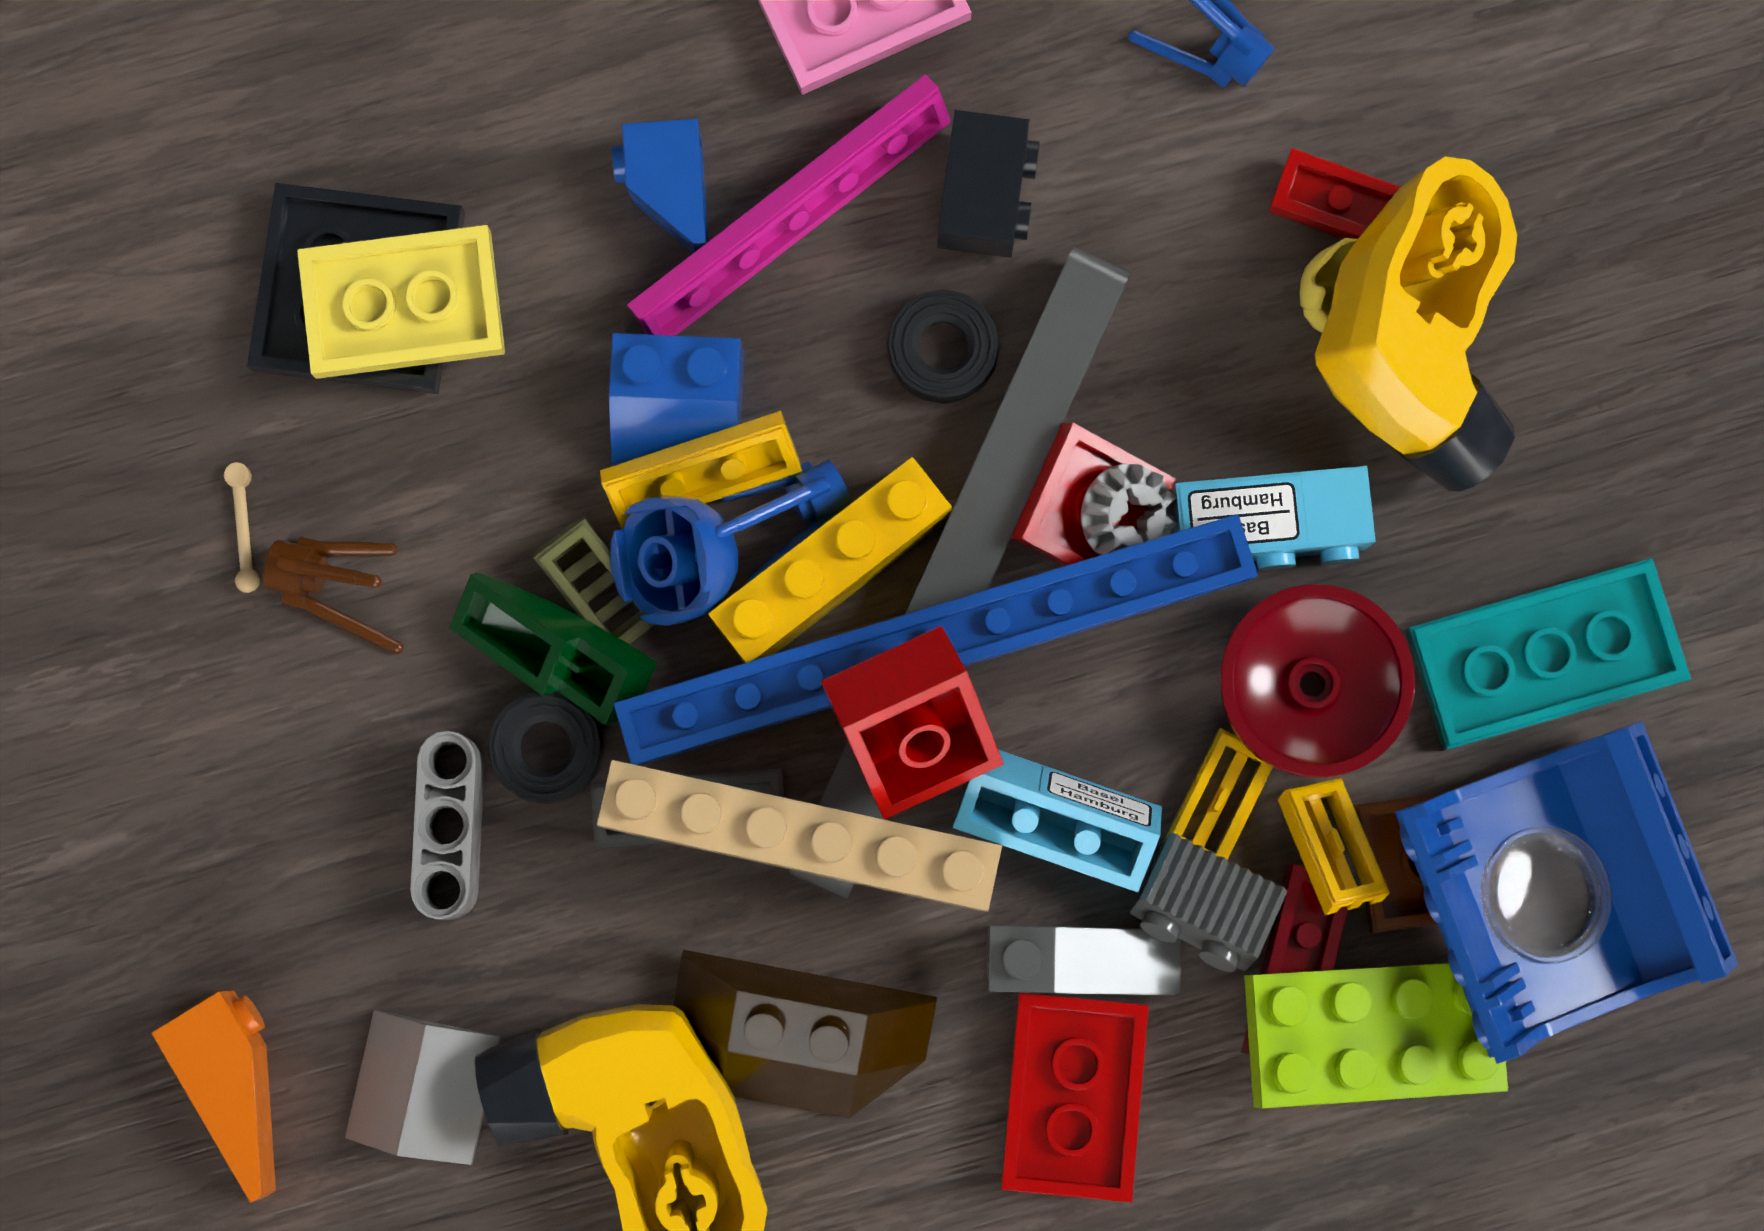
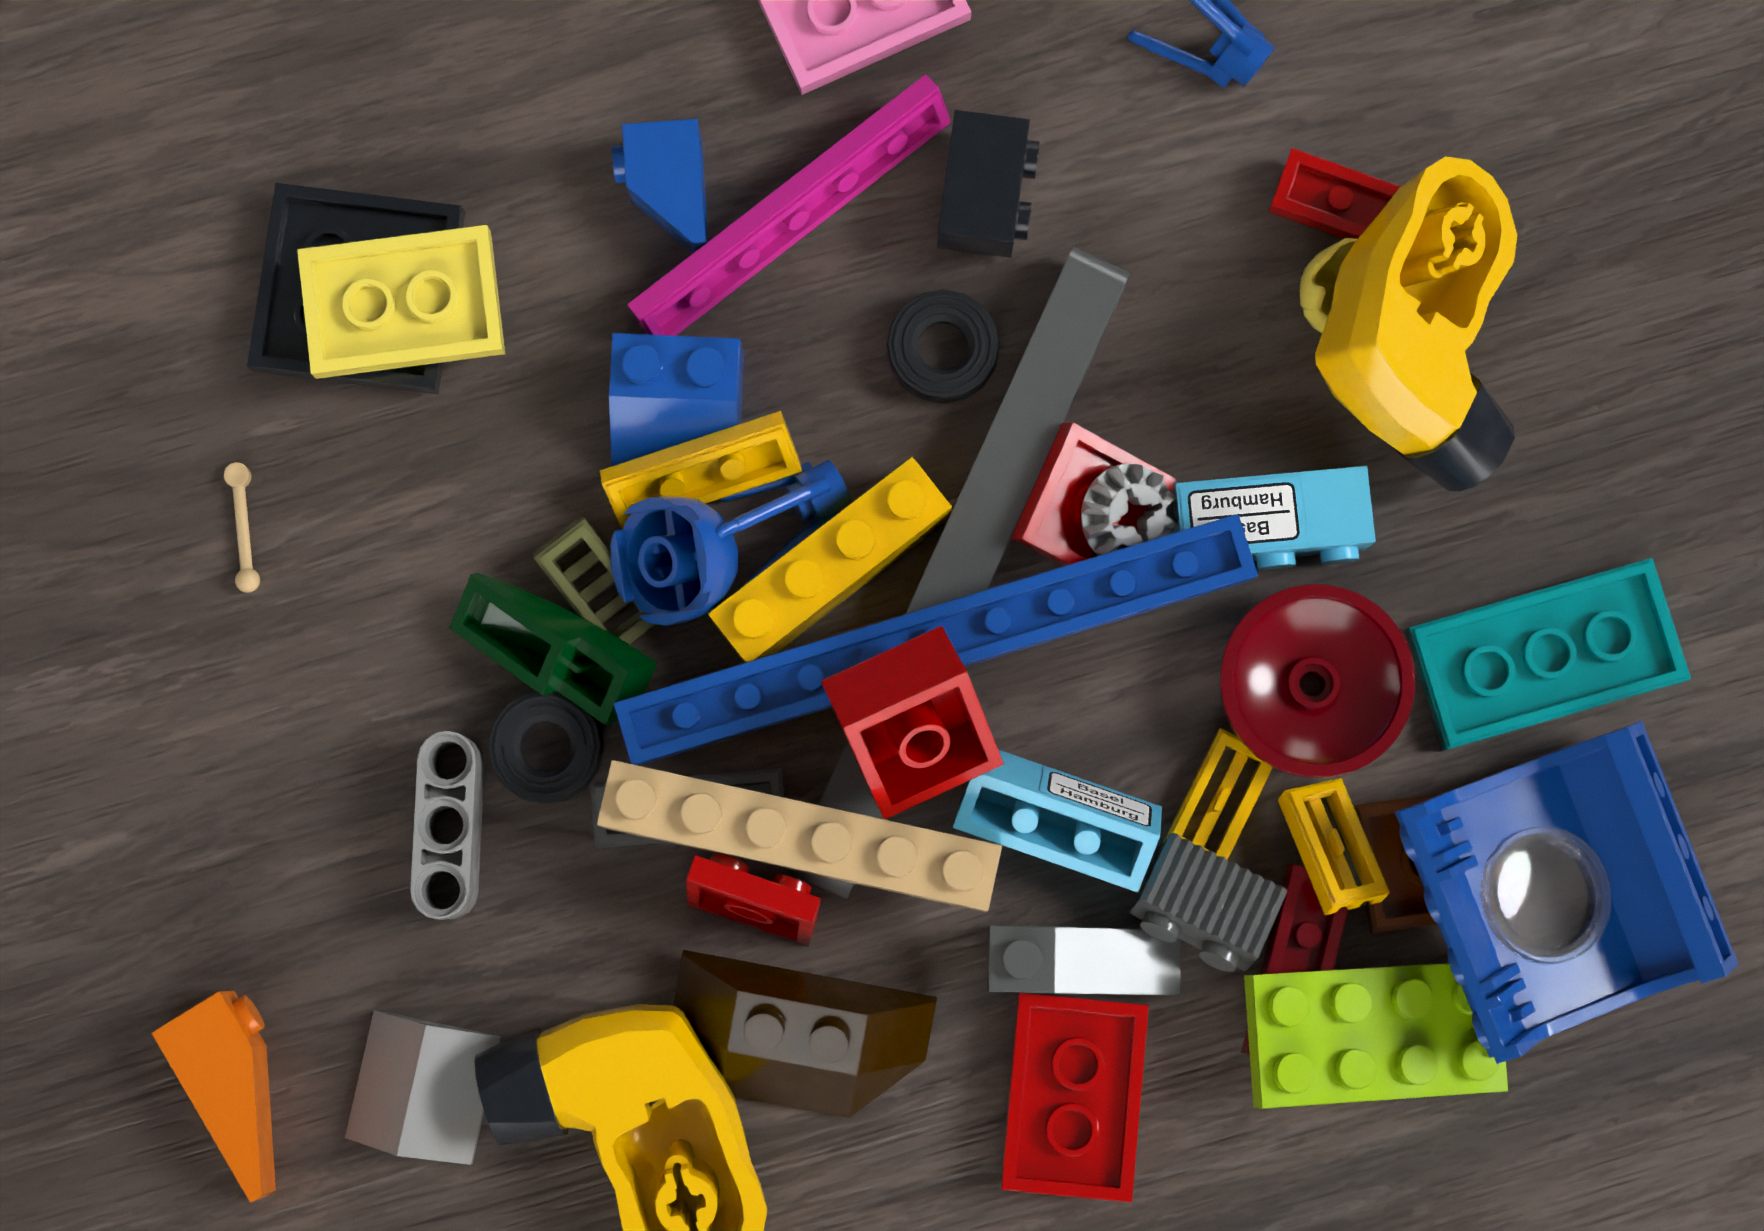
(301, 569): reddish brown plant -> none
(774, 907): none -> red plate

